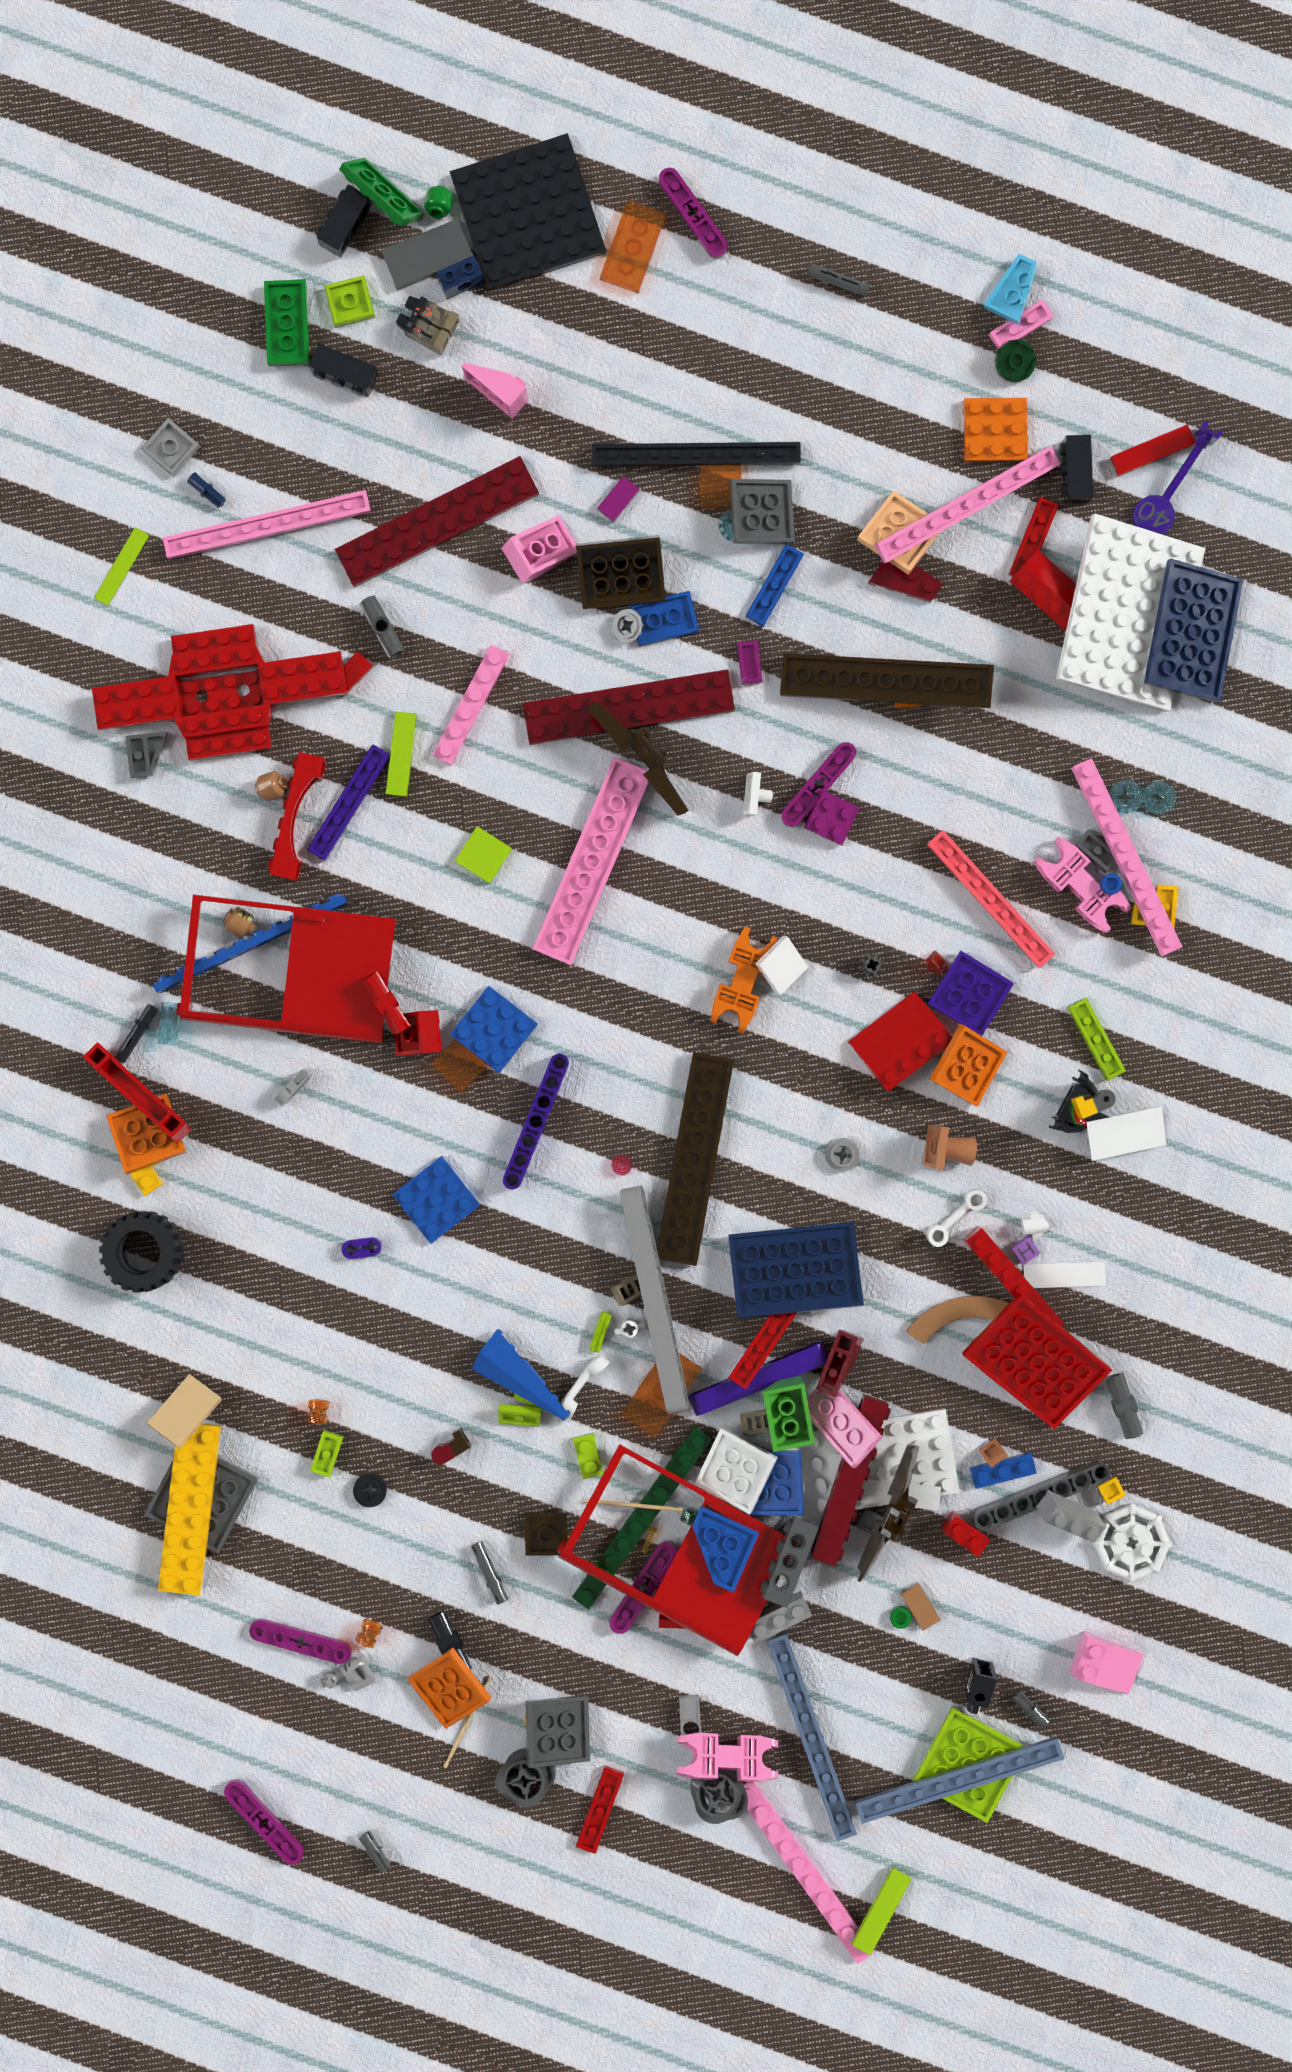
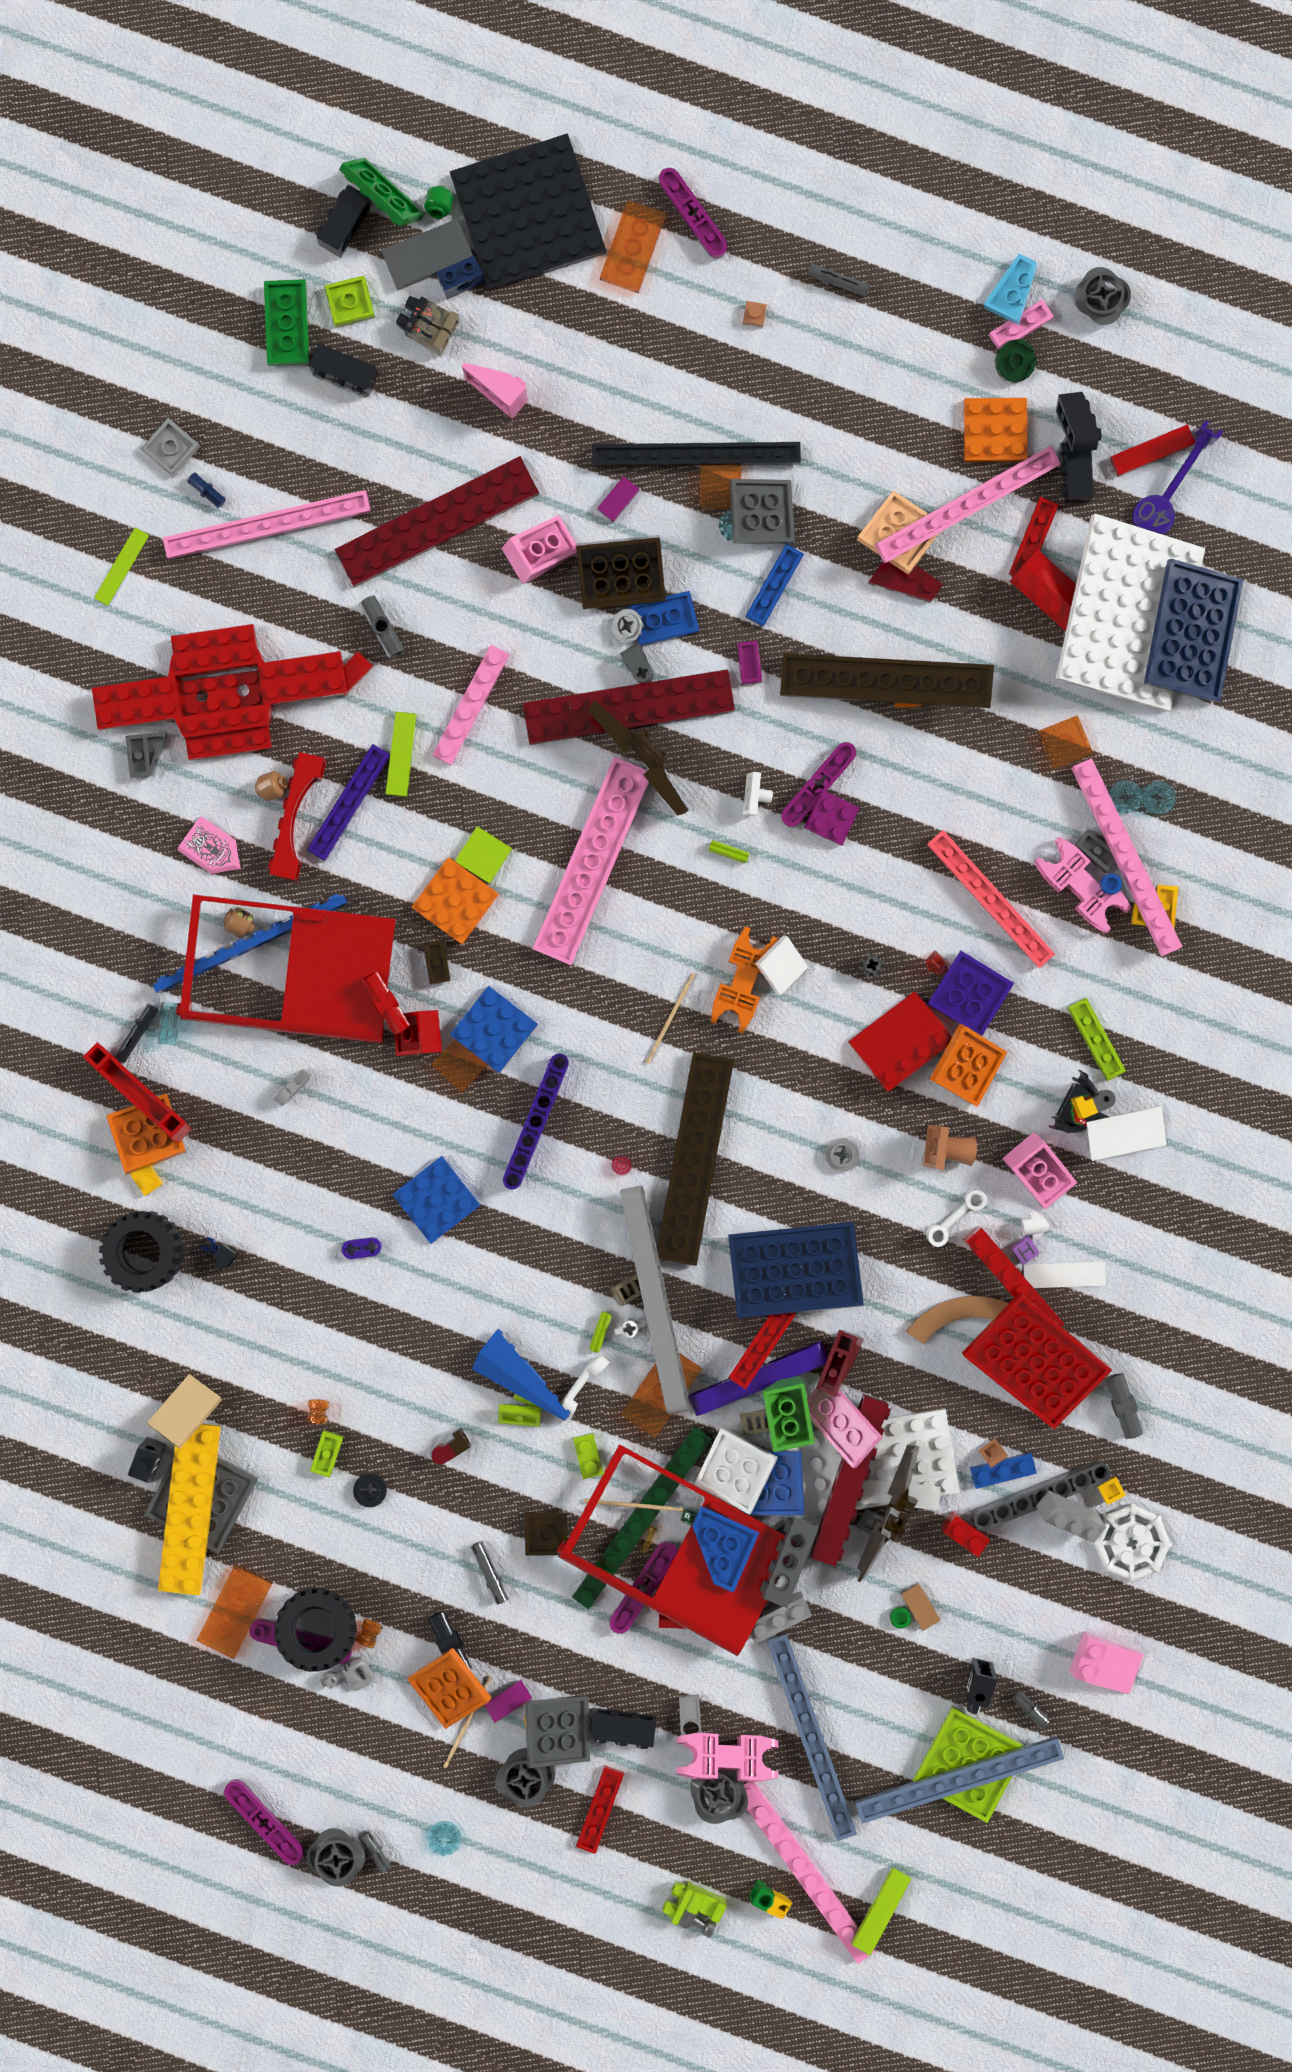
(147, 1461): none -> black torso
(210, 848): none -> bright pink tile
(224, 1254): none -> black piece
(234, 1611): none -> clear orange tile
(286, 1630): none -> black tyre
(337, 1876): none -> dark grey piece
(437, 962): none -> dark brown plate
(452, 1833): none -> clear light blue gear
(455, 900): none -> orange plate
(507, 1701): none -> magenta slope
(623, 1728): none -> black brick
(636, 661): none -> dark grey piece
(670, 1018): none -> tan piece
(690, 1902): none -> lime hips
(728, 851): none -> lime axle
(754, 314): none -> nougat plate
(769, 1900): none -> leg
(1039, 1170): none -> bright pink slope
(1065, 742): none -> clear orange tile
(1078, 422): none -> black brick
(1101, 276): none -> dark grey piece

